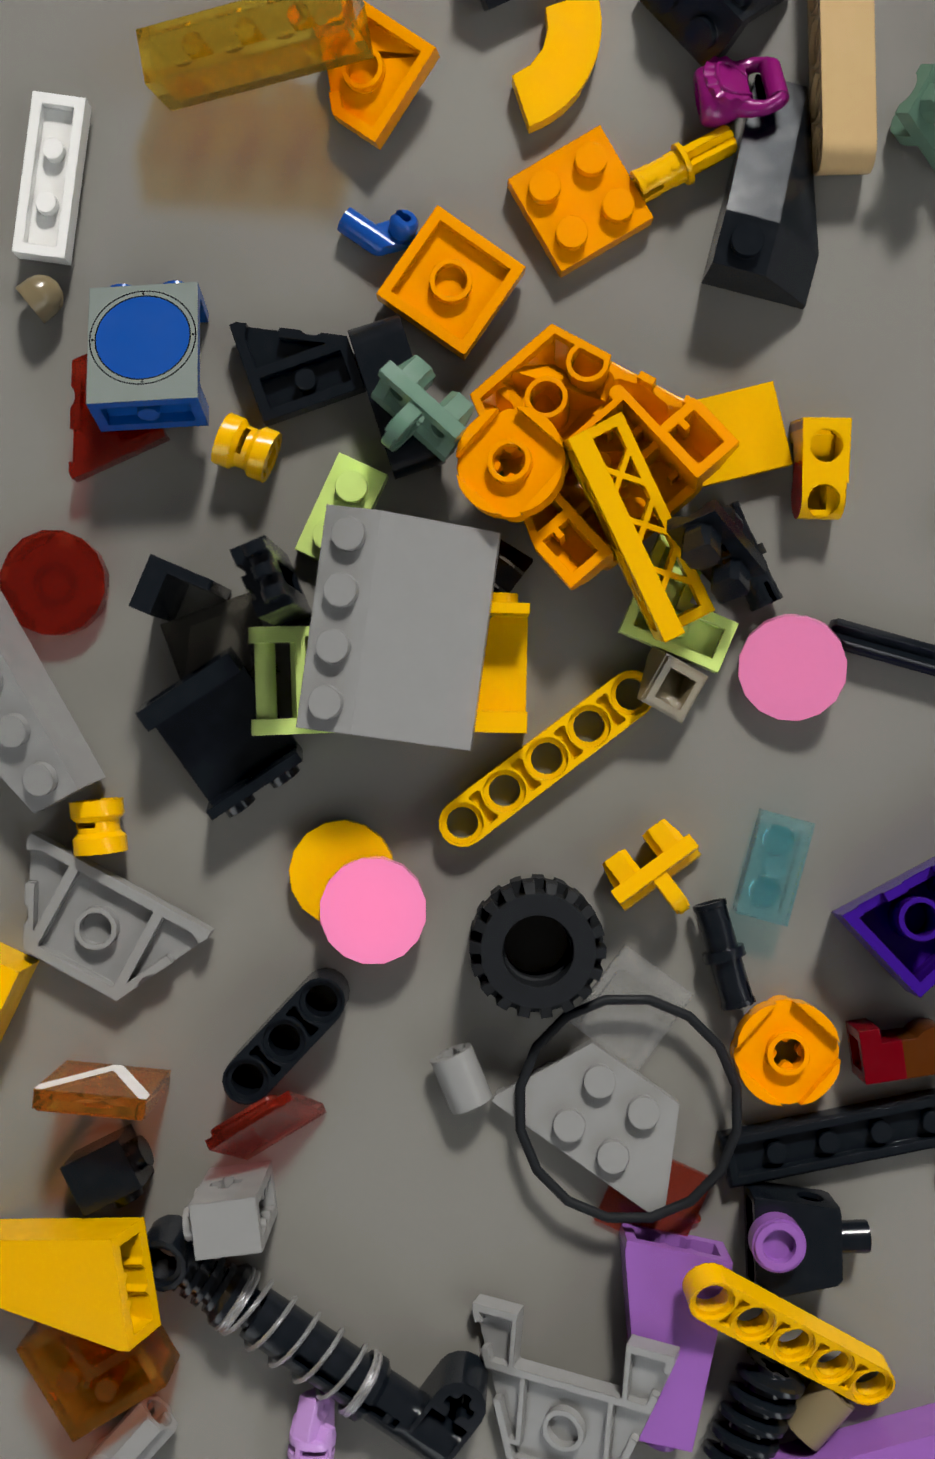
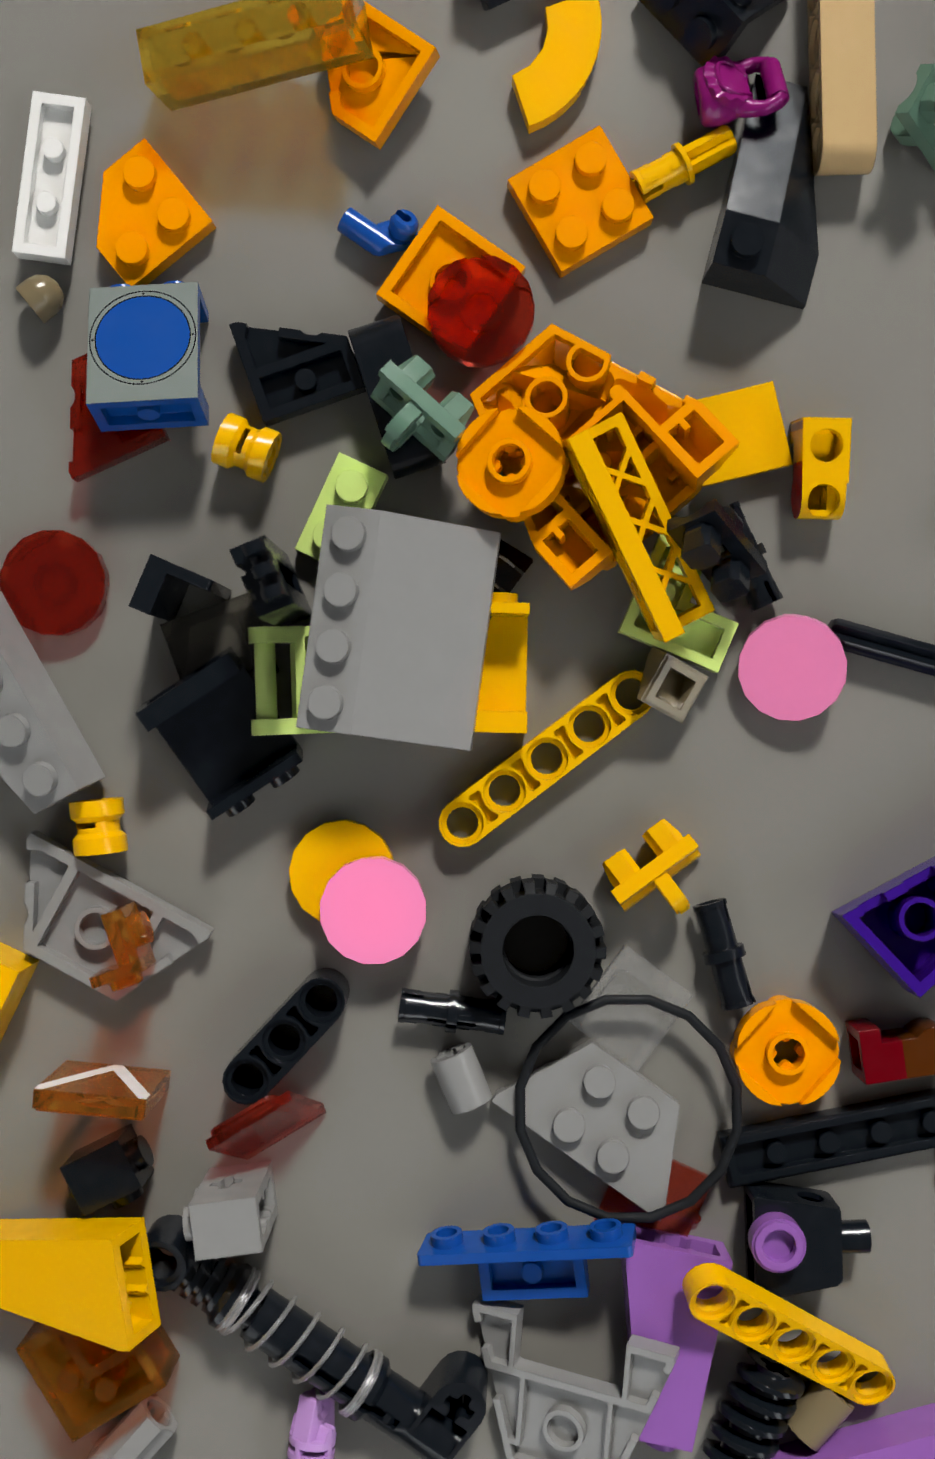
(130, 940): none -> clear orange bracket
(147, 216): none -> light orange plate
(451, 1011): none -> black pin
(480, 311): none -> clear red tile
(530, 1261): none -> blue bracket
(773, 867): clear light blue plate -> none

